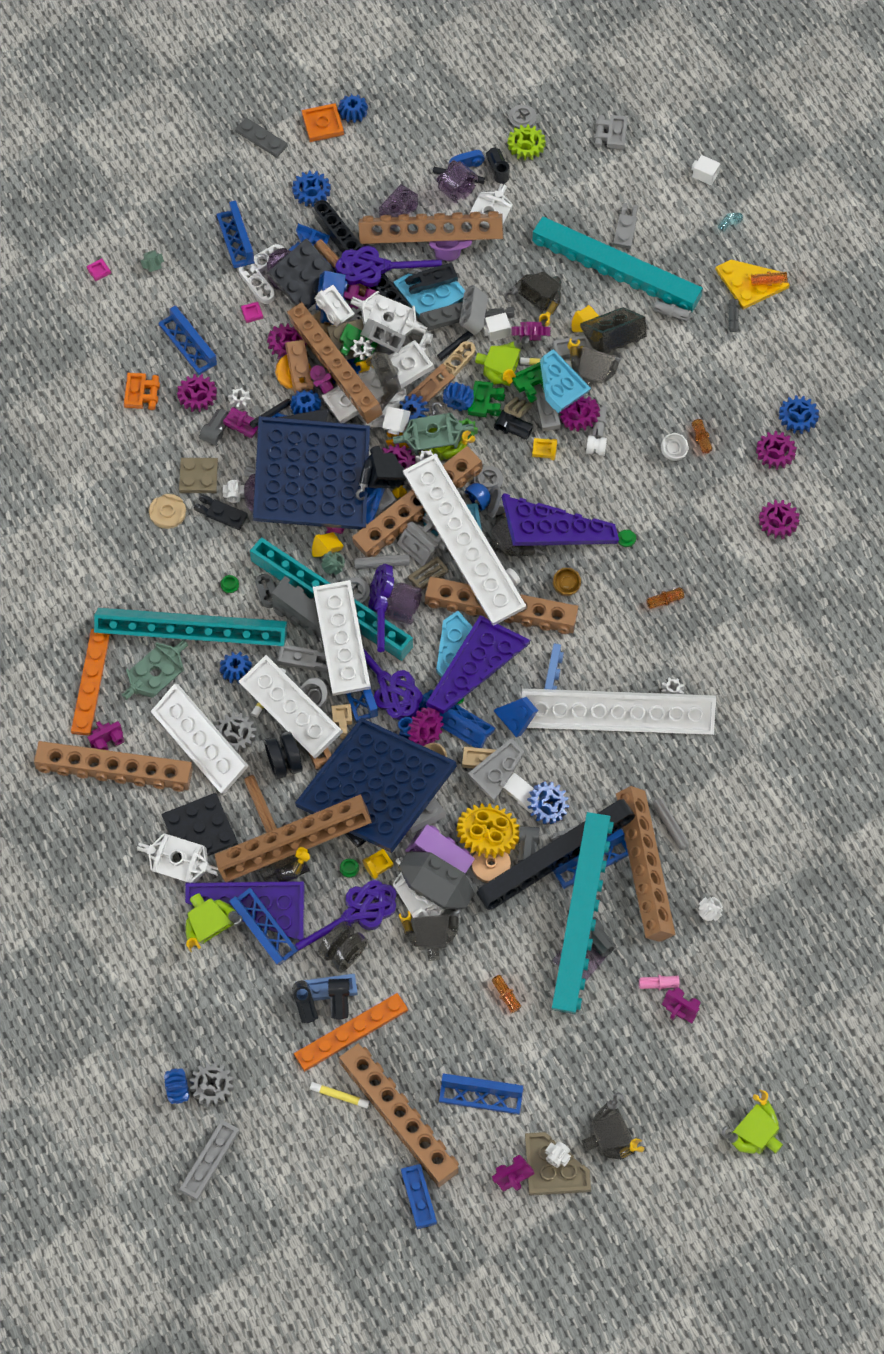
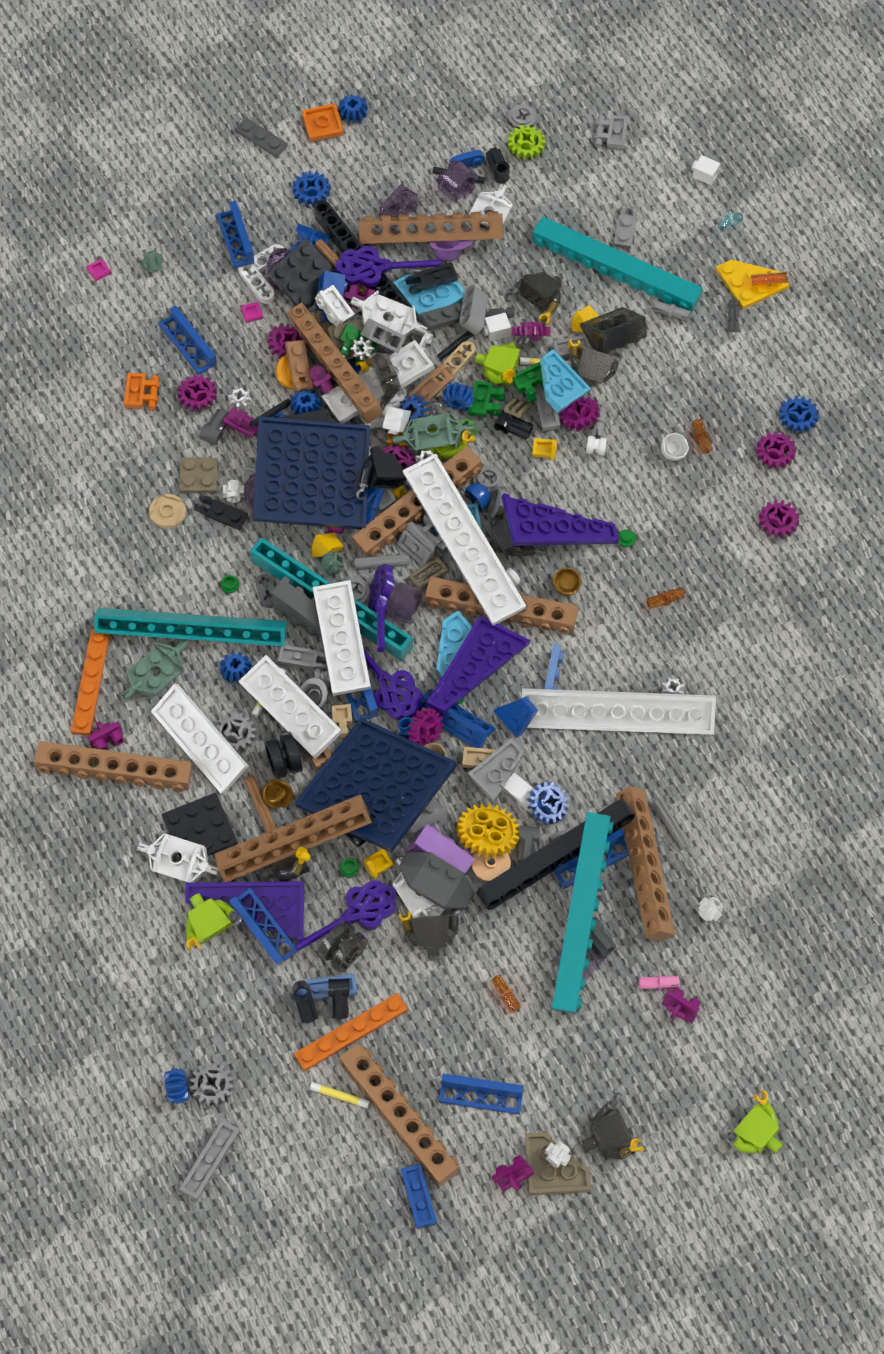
(277, 790): none -> pearl gold hair
(324, 676): none -> light grey wheel

